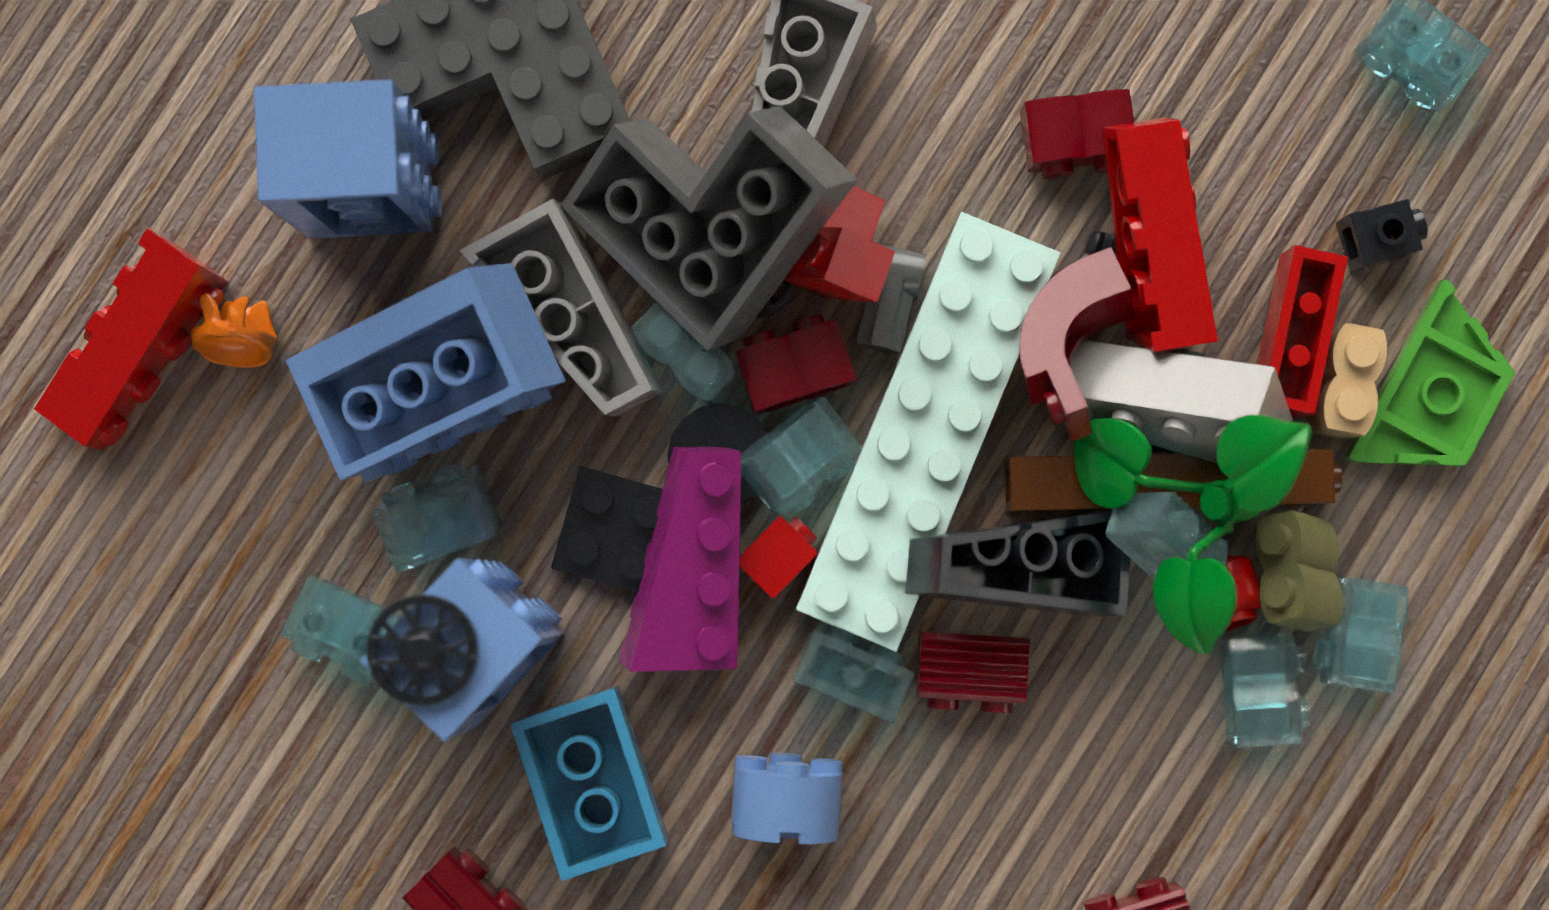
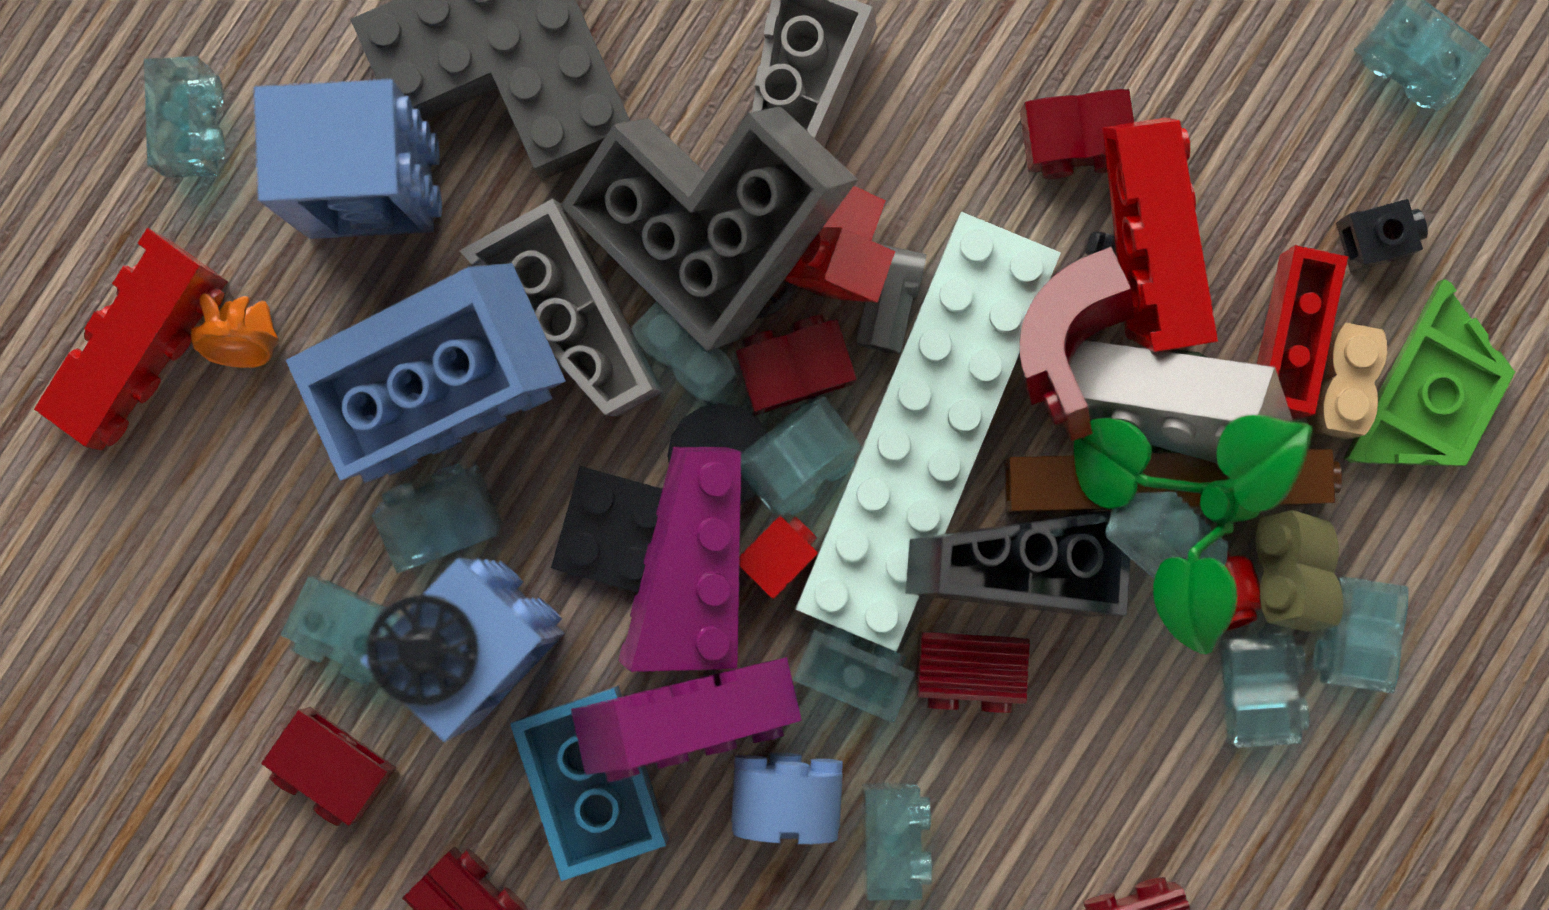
(182, 117): none -> clear light blue brick
(327, 767): none -> dark red brick
(686, 717): none -> magenta wedge
(892, 841): none -> clear light blue brick

